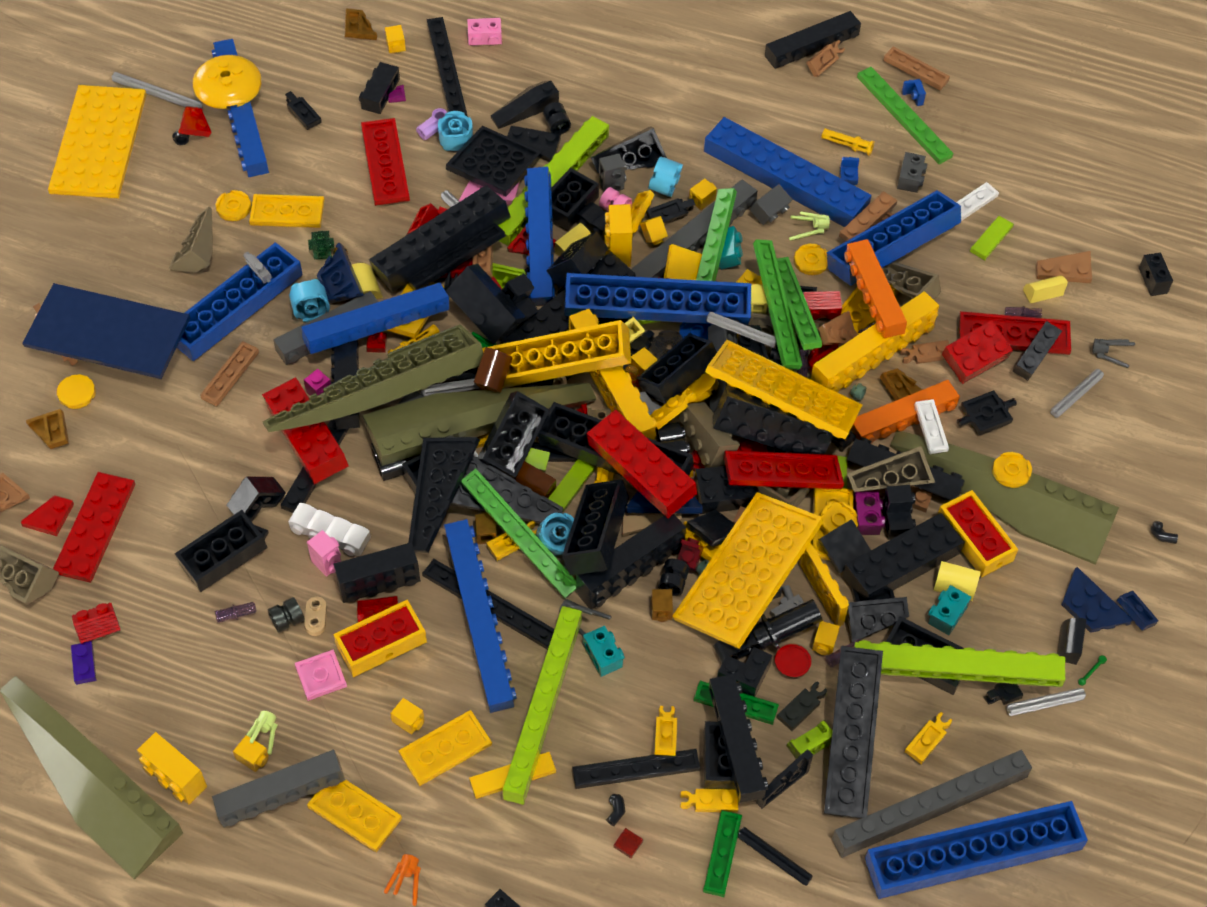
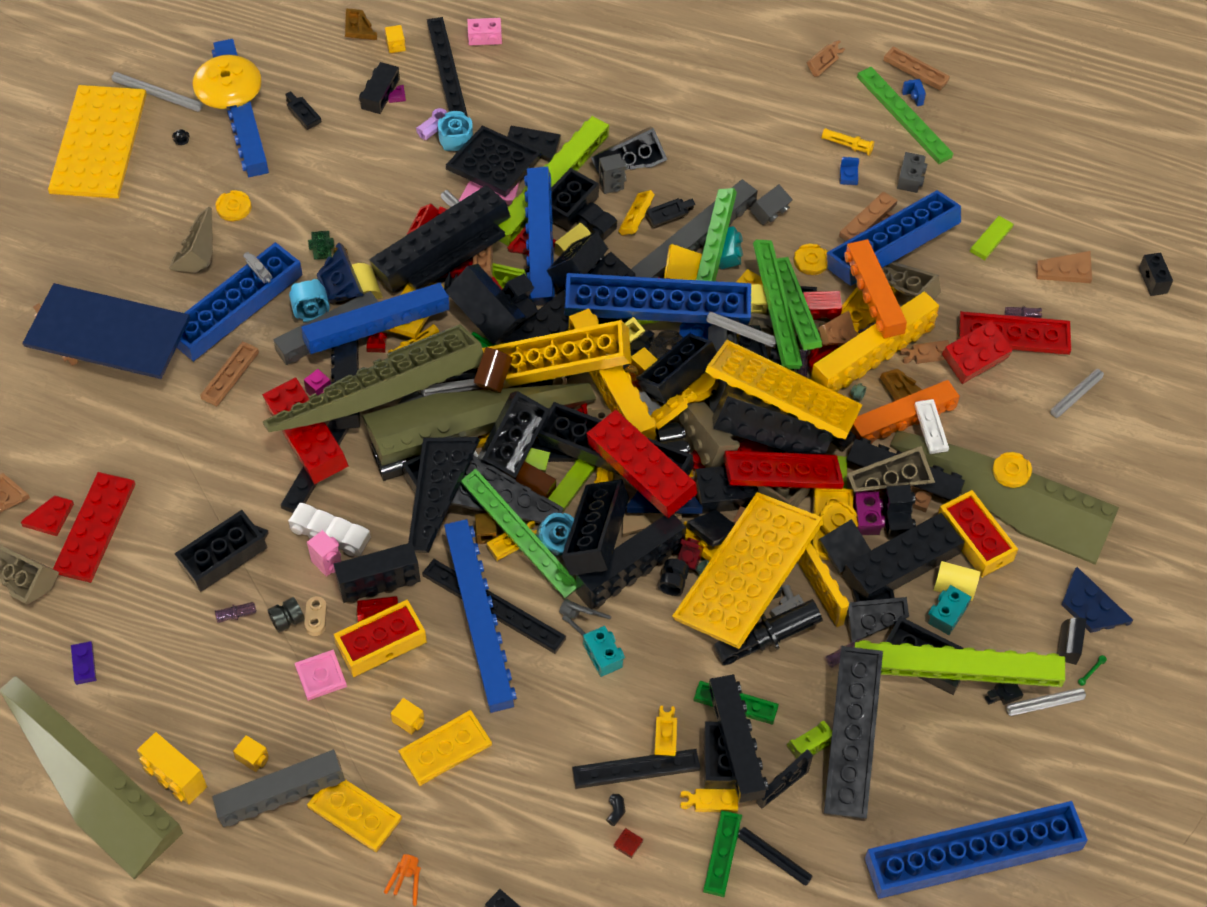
(50, 428): pearl gold wing -> none
(76, 391): yellow tile -> none
(95, 622): red brick -> none
(194, 122): red wing -> none
(255, 494): black brick -> none
(264, 723): yellowish green plant -> none
(286, 210): yellow tile -> none
(385, 161): red plate -> none
(494, 780): yellow tile -> none
(526, 104): black wedge -> none
(542, 706): lime brick -> none
(557, 118): black wheel -> none
(613, 197): bright pink wheel -> none
(619, 232): yellow brick -> none
(654, 230): yellow brick -> none
(662, 604): pearl gold brick -> none
(665, 176): medium azure brick -> none
(703, 193): yellow brick -> none
(750, 673): black brick -> none
(776, 166): blue brick -> none
(793, 660): red piece -> none
(801, 707): pearl dark grey plate -> none
(812, 39): black brick -> none
(820, 222): yellowish green plant -> none
(825, 638): yellow brick -> none
(928, 739): yellow plate -> none
(931, 803): dark grey brick -> none
(977, 199): white tile -> none
(986, 412): black plate -> none
(1037, 350): black brick -> none
(1045, 289): light yellow brick -> none
(1101, 346): dark grey plant -> none
(1137, 610): dark blue plate -> none
(1161, 535): black arm -> none

